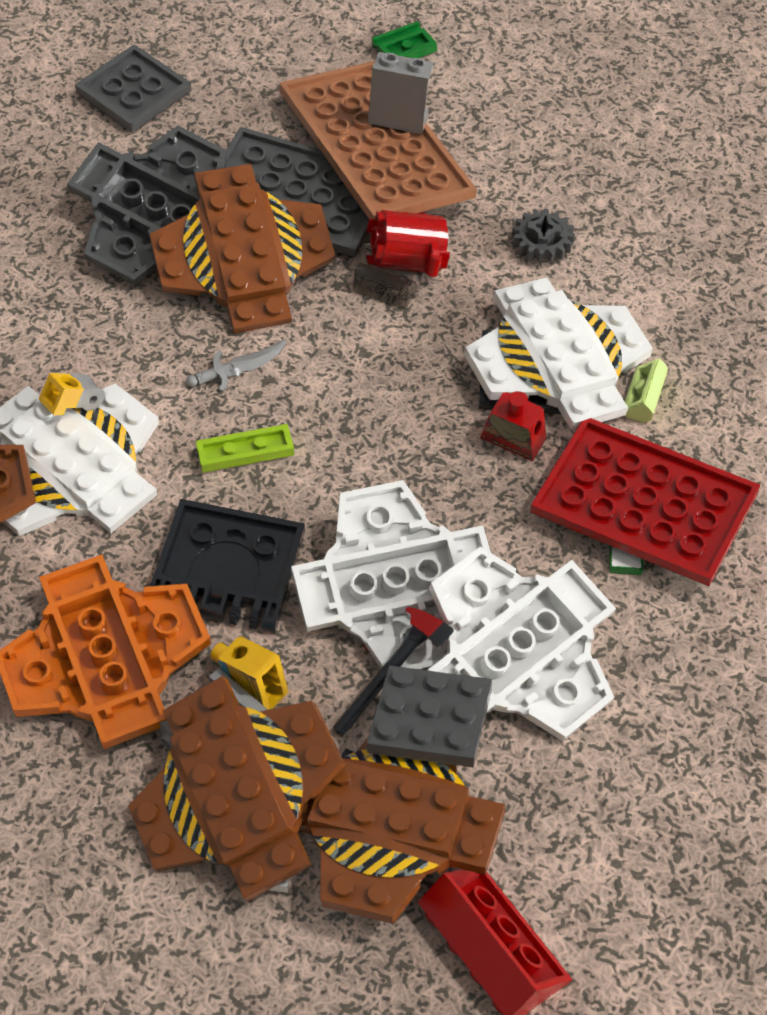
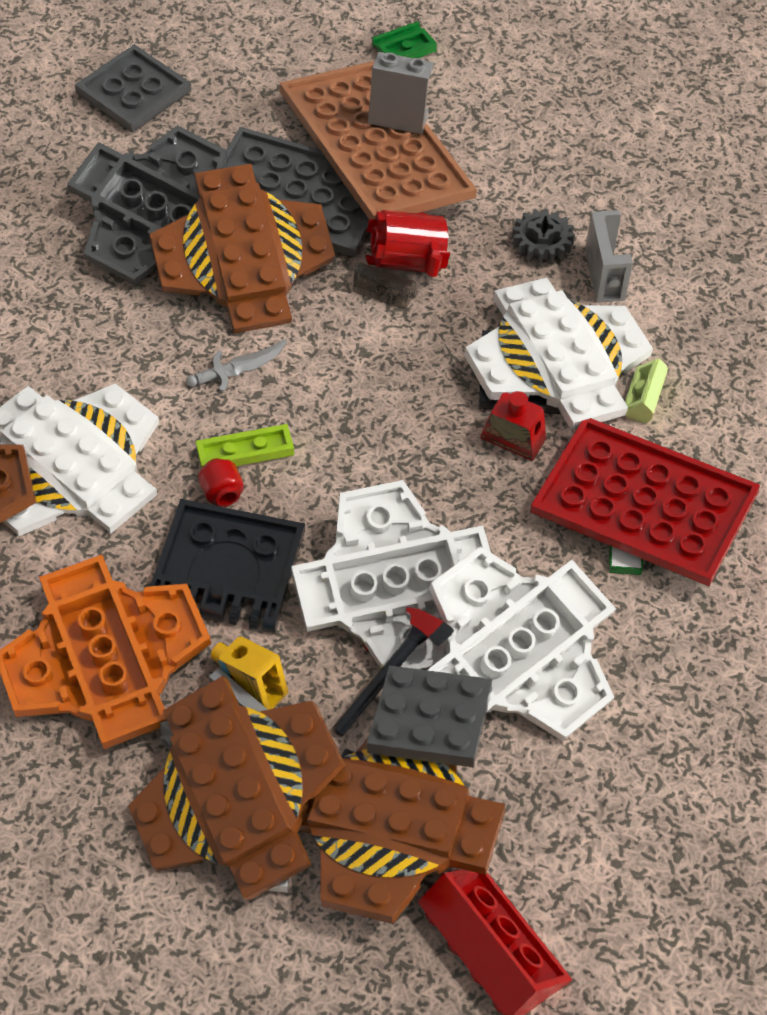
(70, 391): yellow leg -> none
(221, 482): none -> red head
(608, 272): none -> light grey panel

